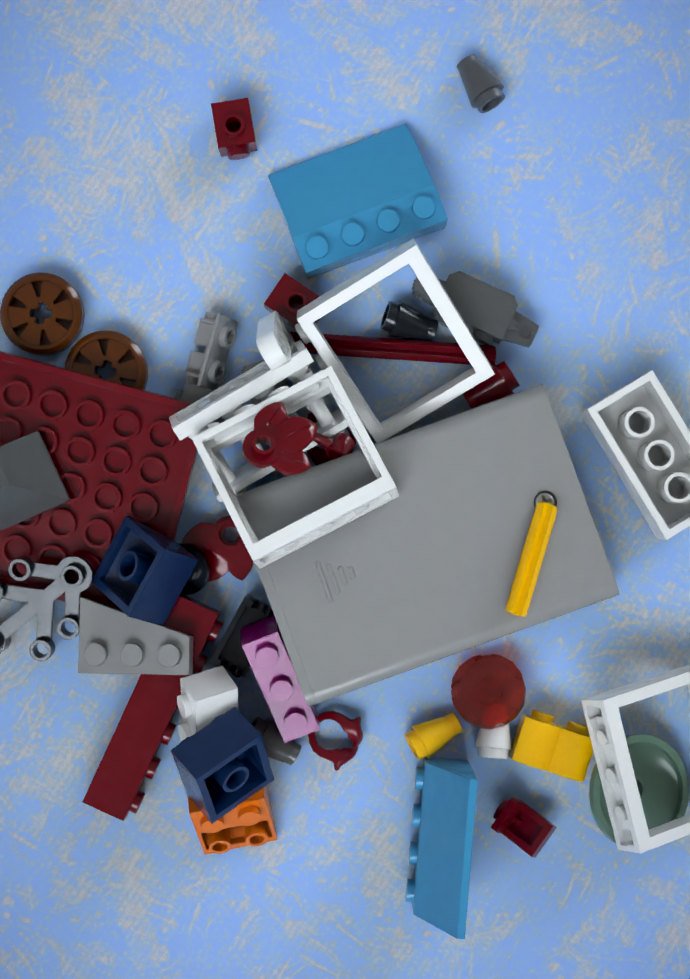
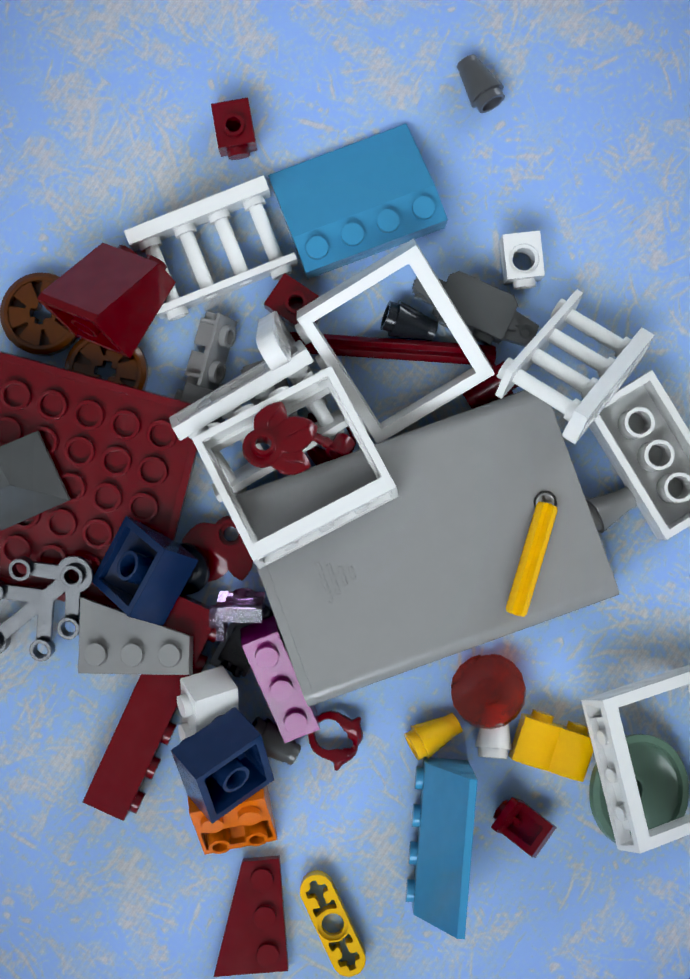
(110, 297): none -> dark red slope
(217, 211): none -> white fence
(236, 606): none -> clear purple bracket
(256, 922): none -> dark red wing
(353, 943): none -> yellow beam
(528, 244): none -> white brick
(594, 392): none -> white fence
(610, 507): none -> light grey cone

